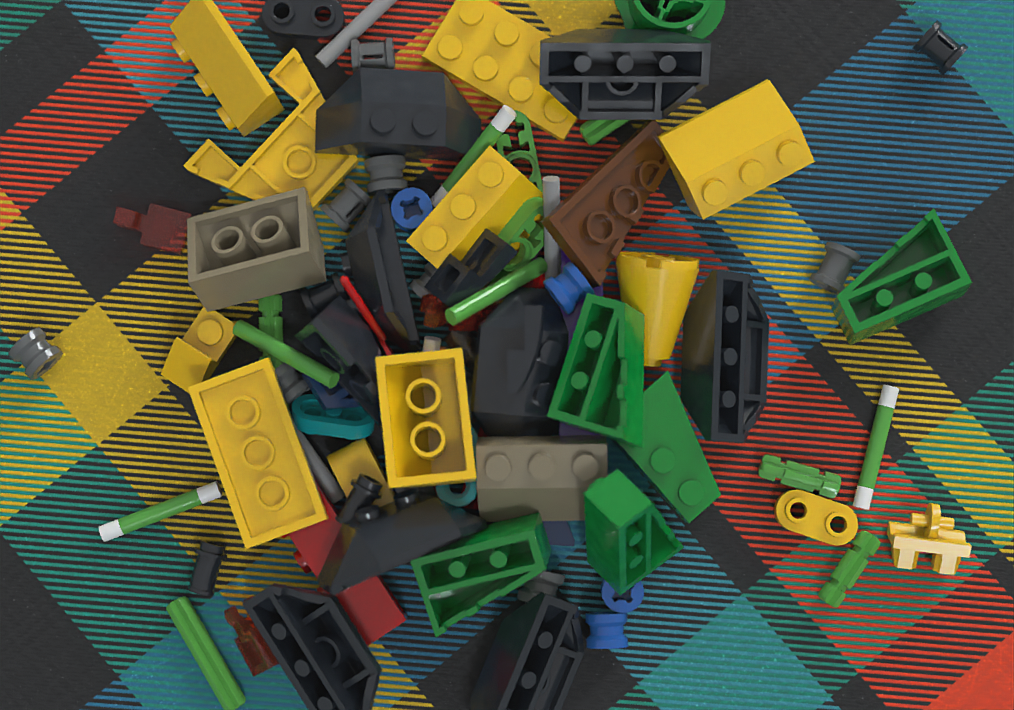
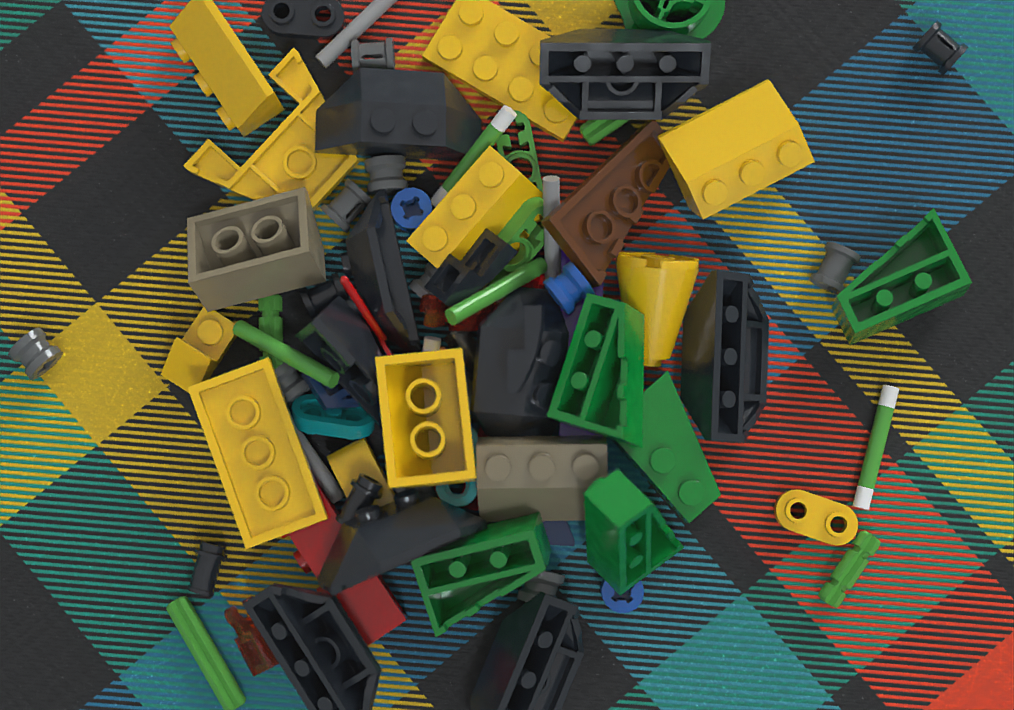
(160, 228): clear red plate -> none
(160, 511): bright green bar -> none
(606, 630): blue wheel -> none
(799, 476): bright green axle -> none
(928, 534): yellow hips -> none

